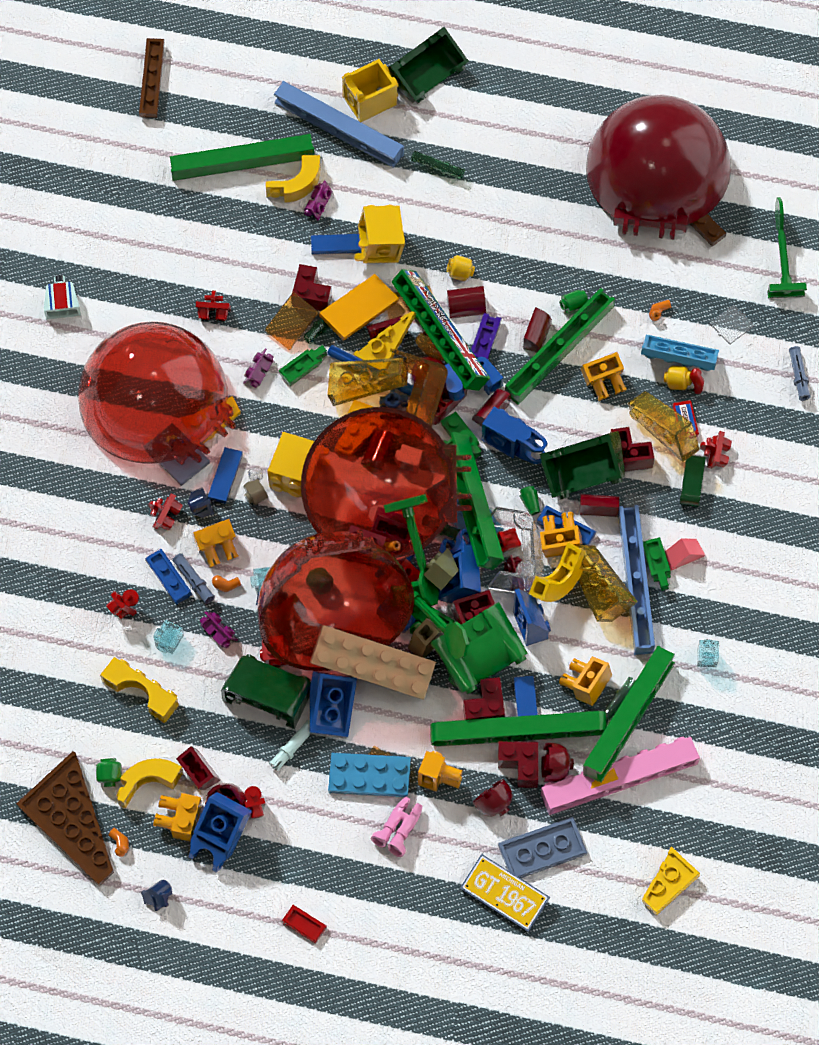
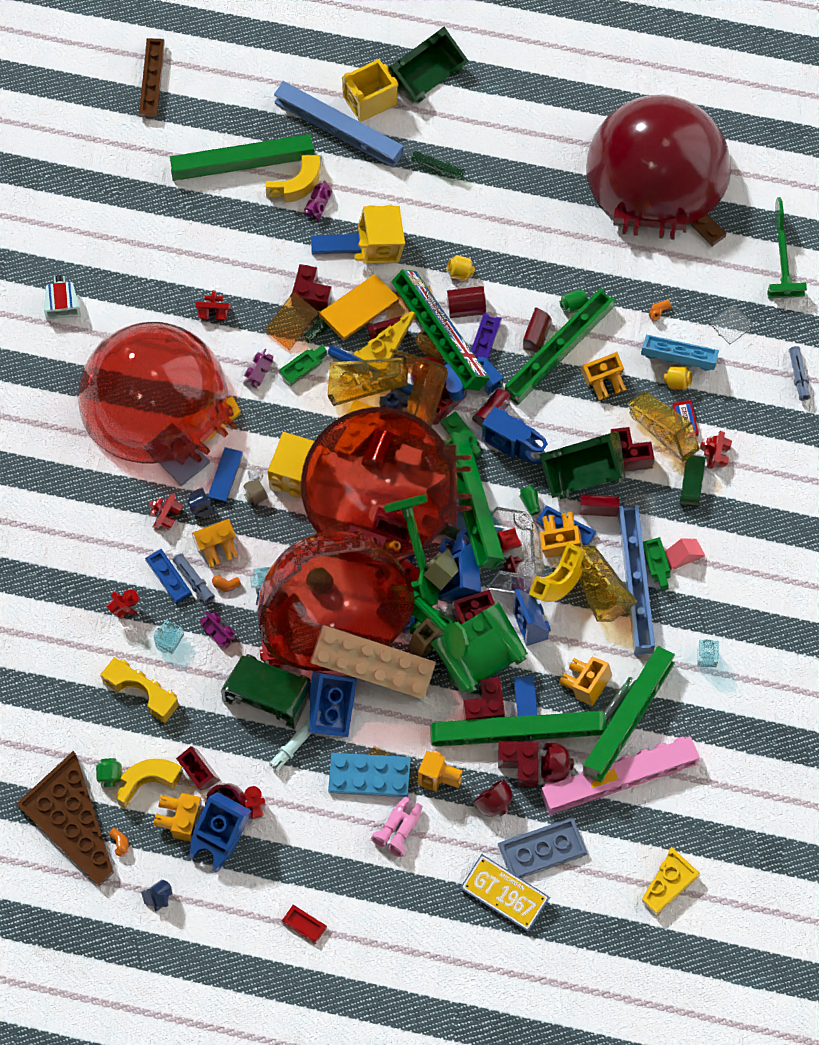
(697, 380): red arm -> none

